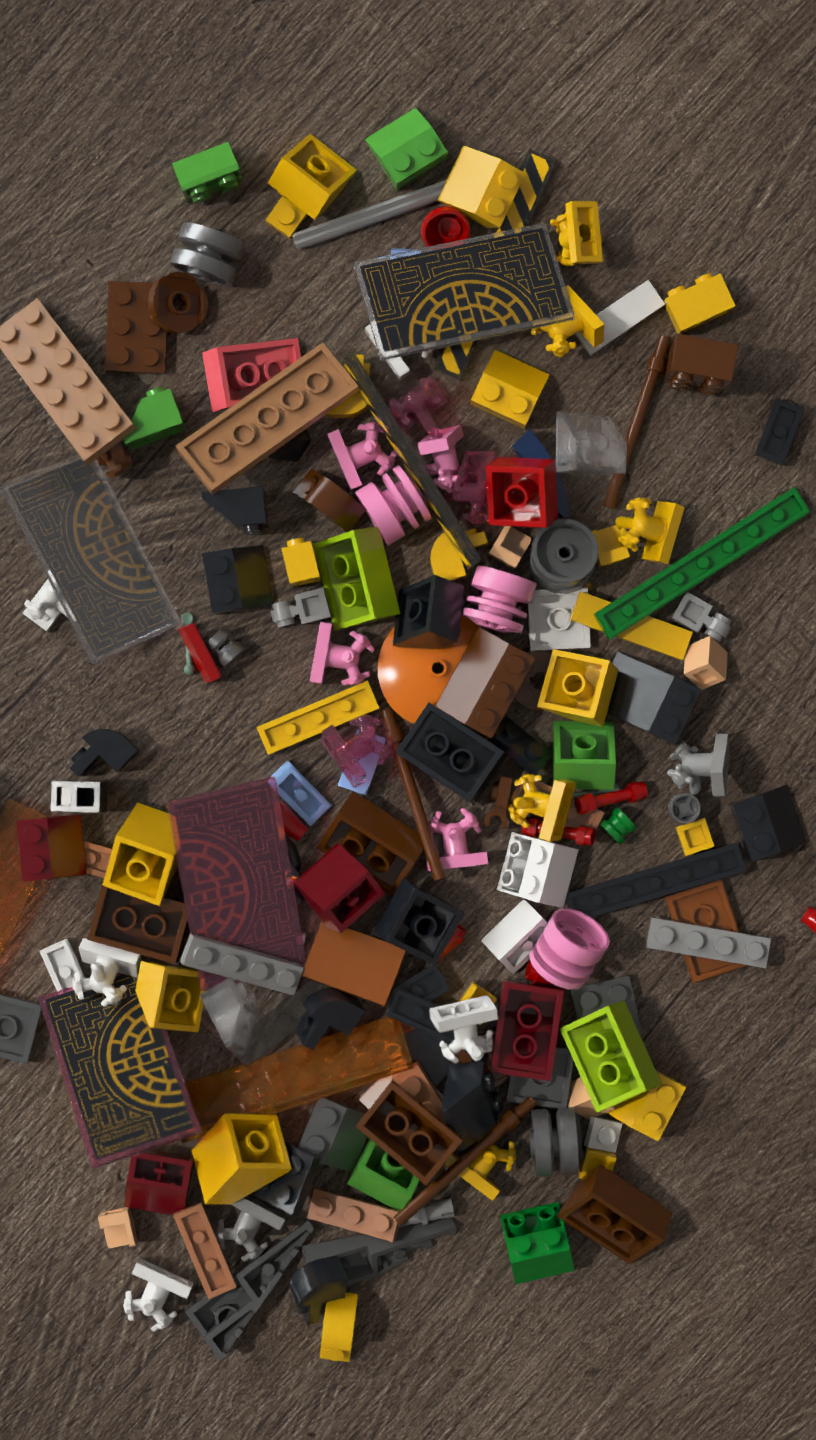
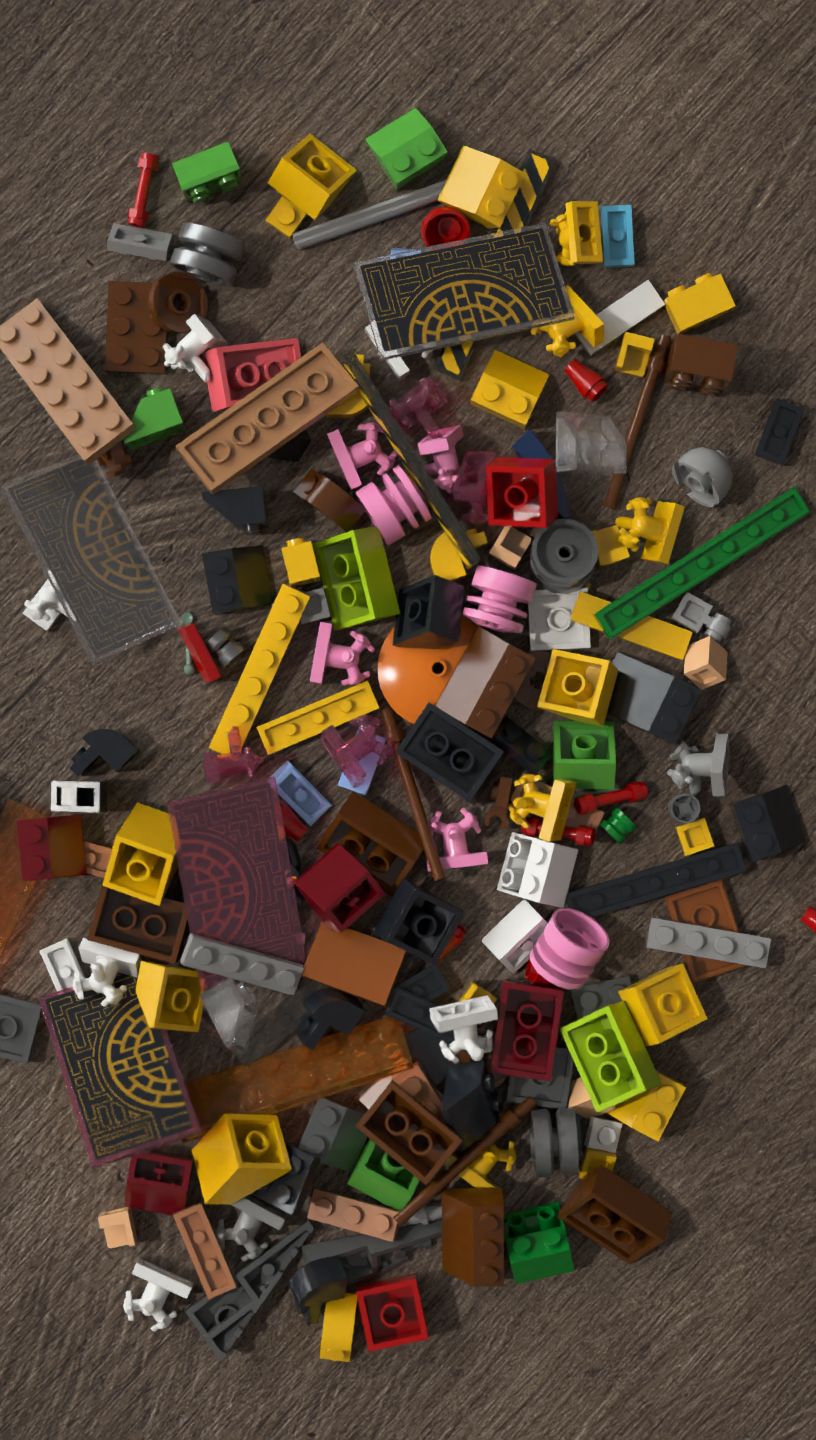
(138, 215): none -> red bar
(139, 242): none -> light grey plate
(187, 351): none -> white piece
(232, 764): none -> clear pink piece
(261, 666): none -> yellow plate
(392, 1312): none -> red brick
(473, 1235): none -> reddish brown slope
(588, 382): none -> red cone
(617, 236): none -> medium azure plate
(634, 354): none -> yellow panel
(663, 1004): none -> yellow container
(705, 473): none -> light grey cylinder

